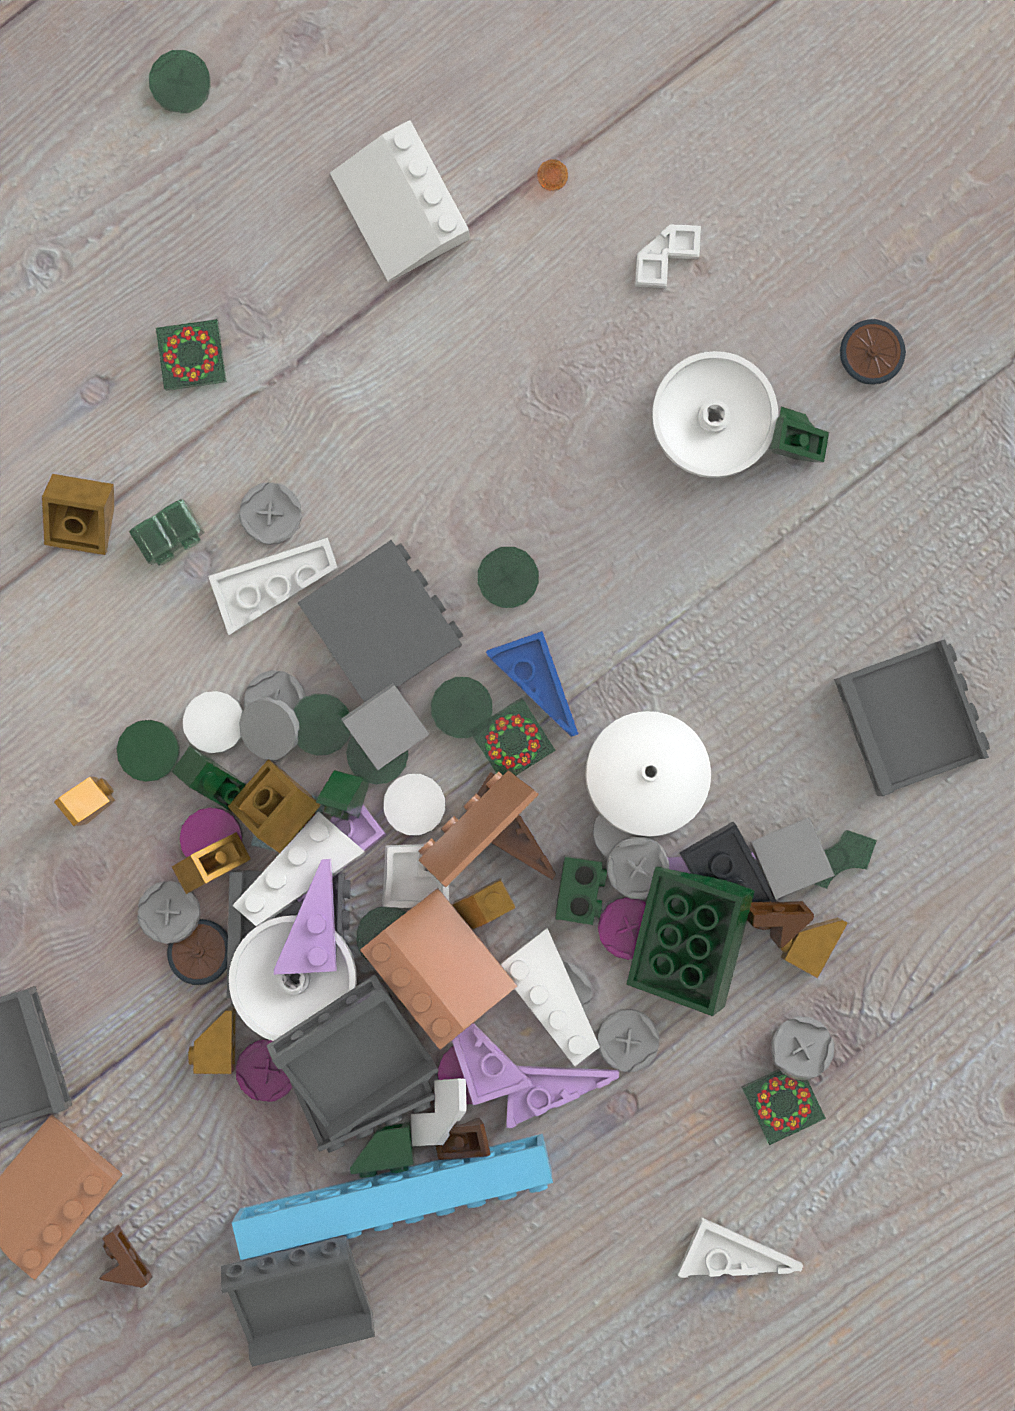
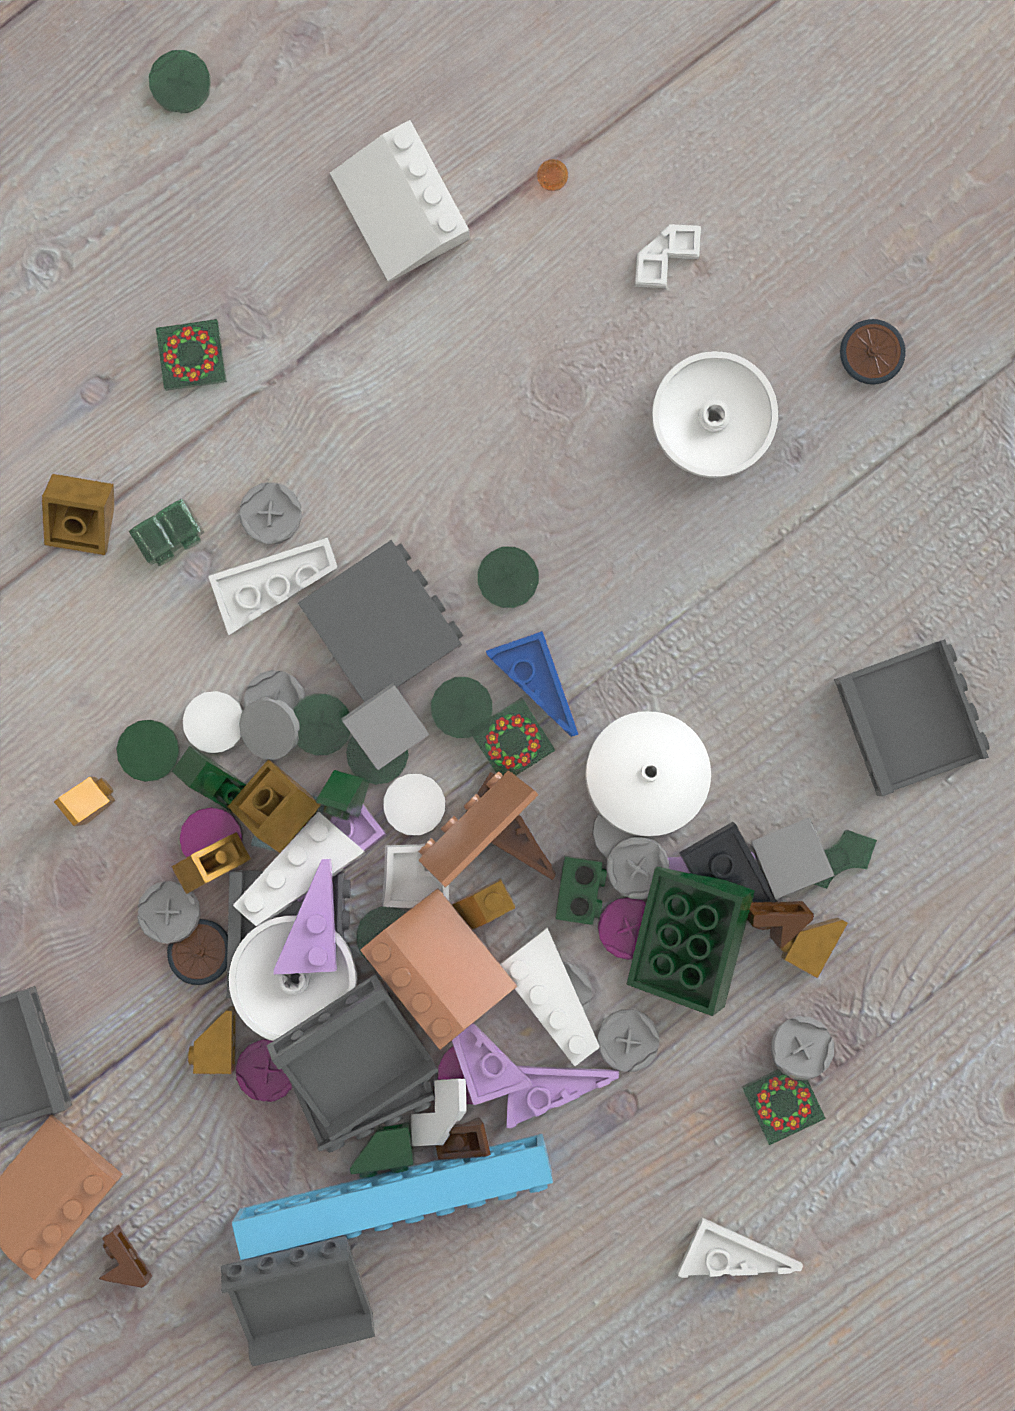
(798, 437): dark green slope -> none

